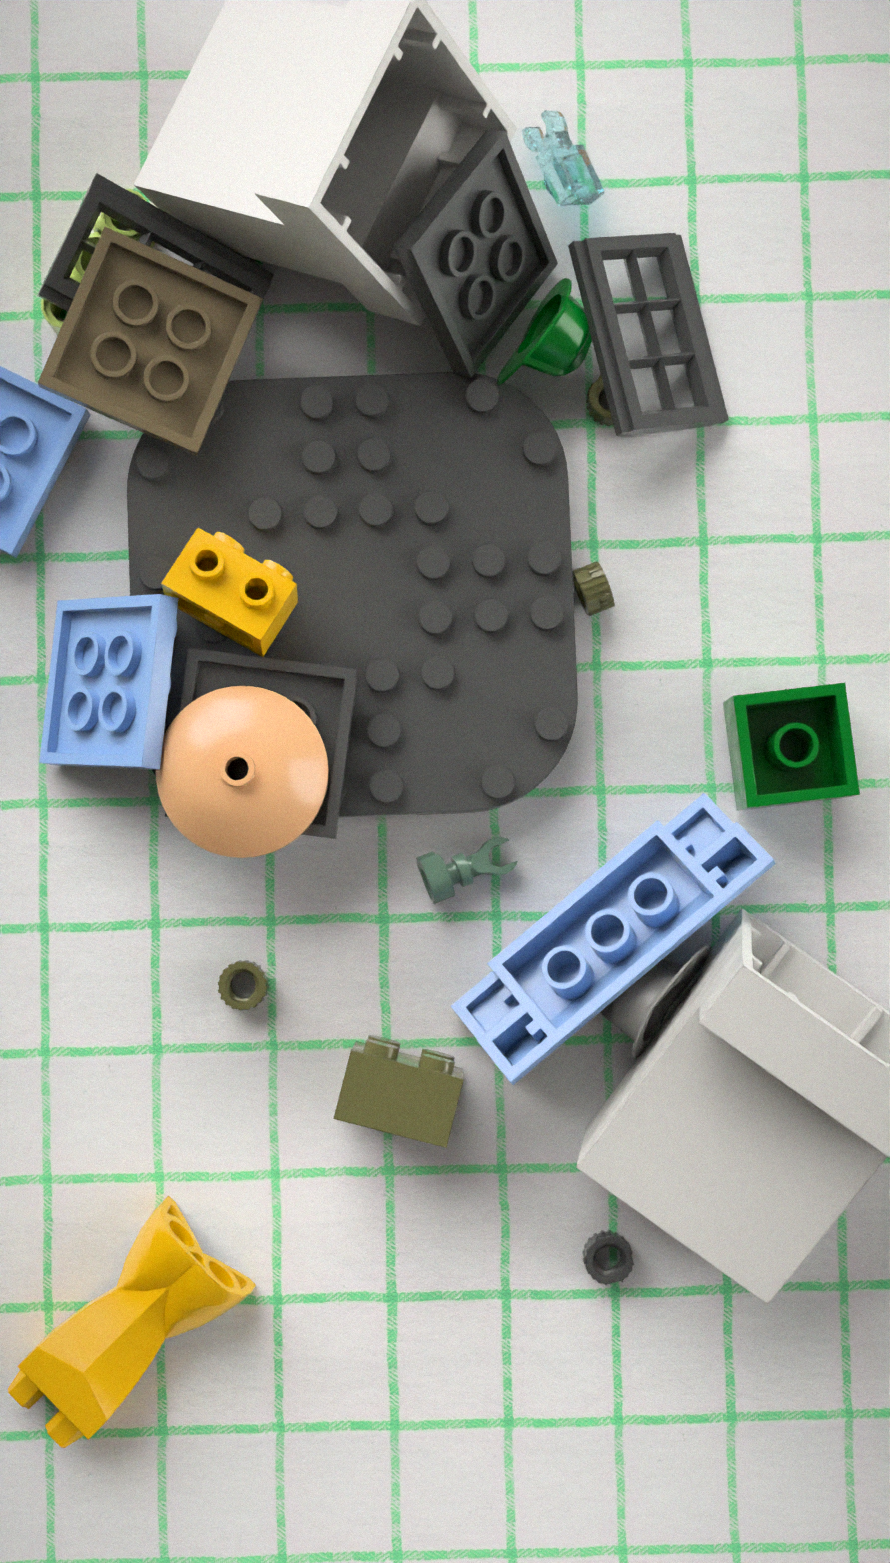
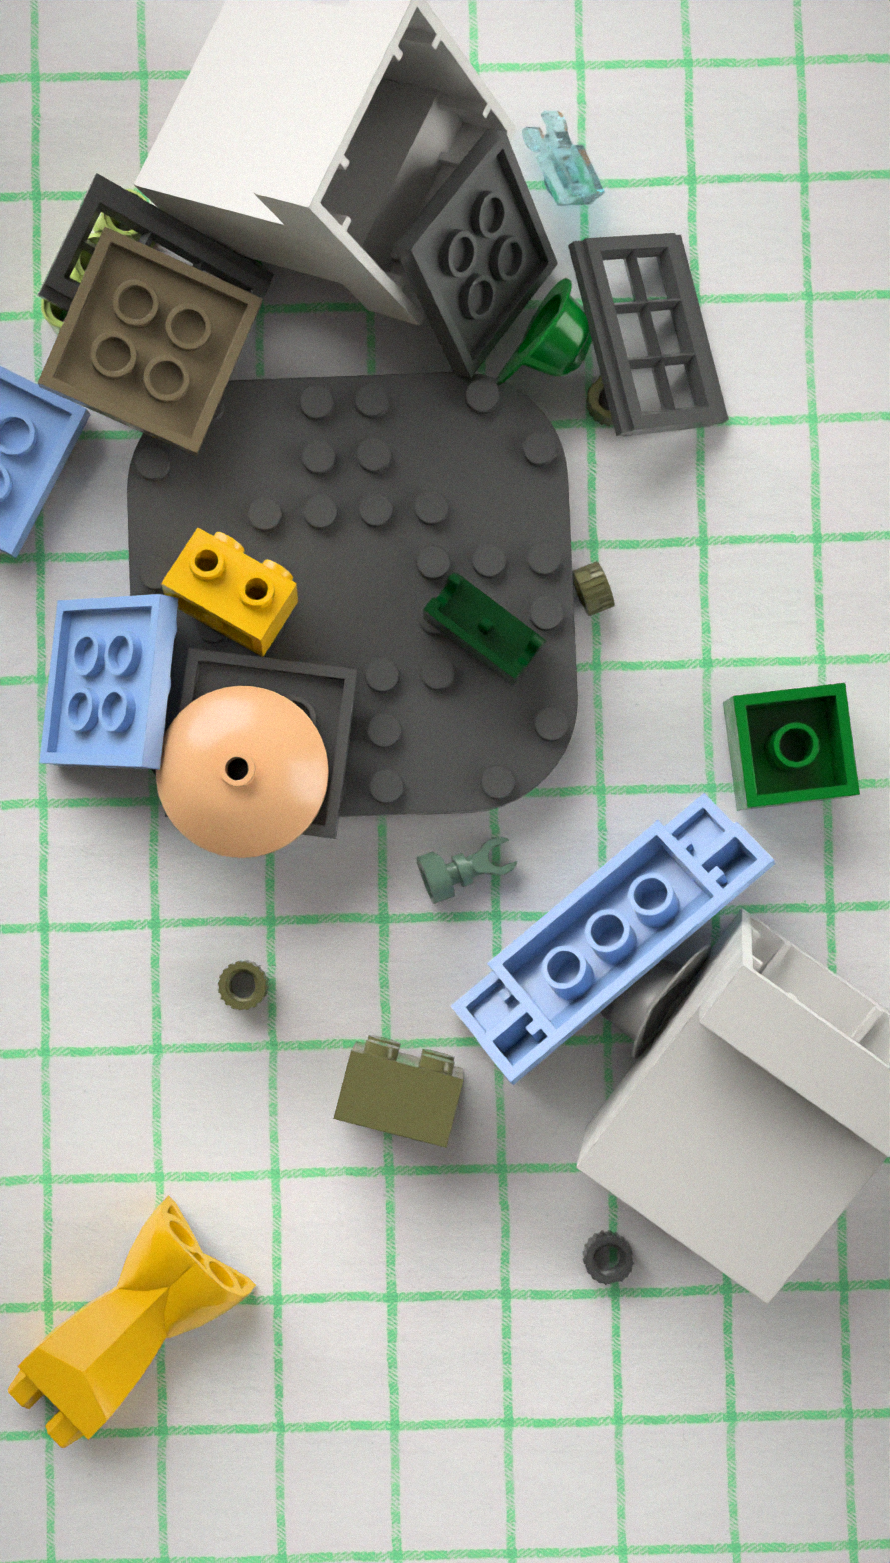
(483, 628): none -> dark green hinge

